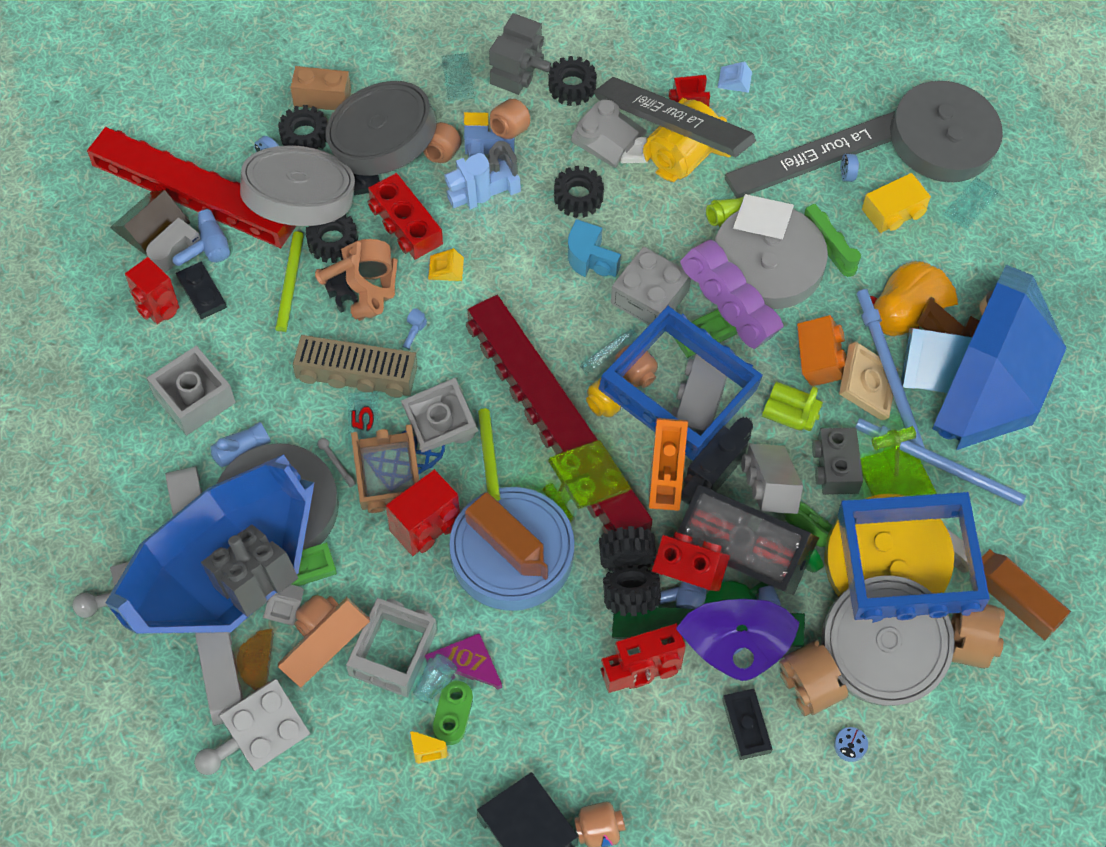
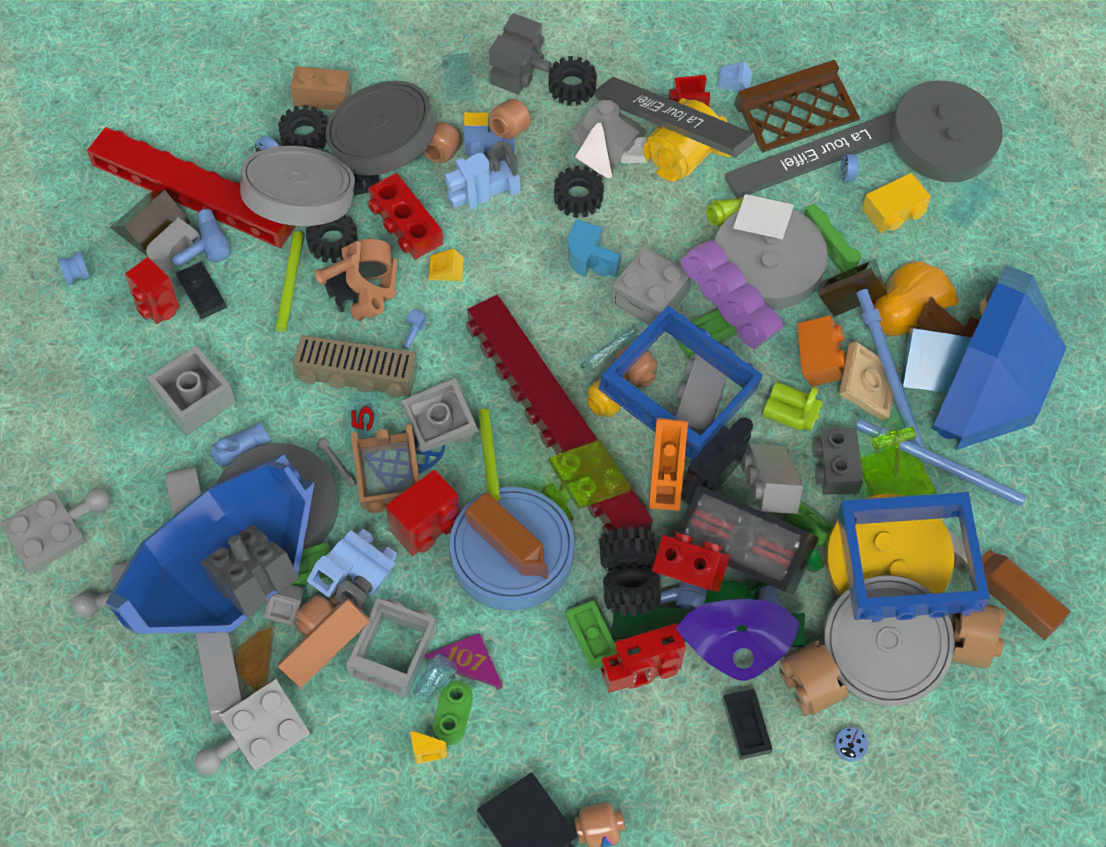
(48, 530): none -> light grey plate
(74, 268): none -> medium blue wheel
(354, 559): none -> light blue hips
(591, 633): none -> bright green plate
(595, 152): none -> slope
(783, 90): none -> reddish brown fence
(841, 290): none -> dark brown slope

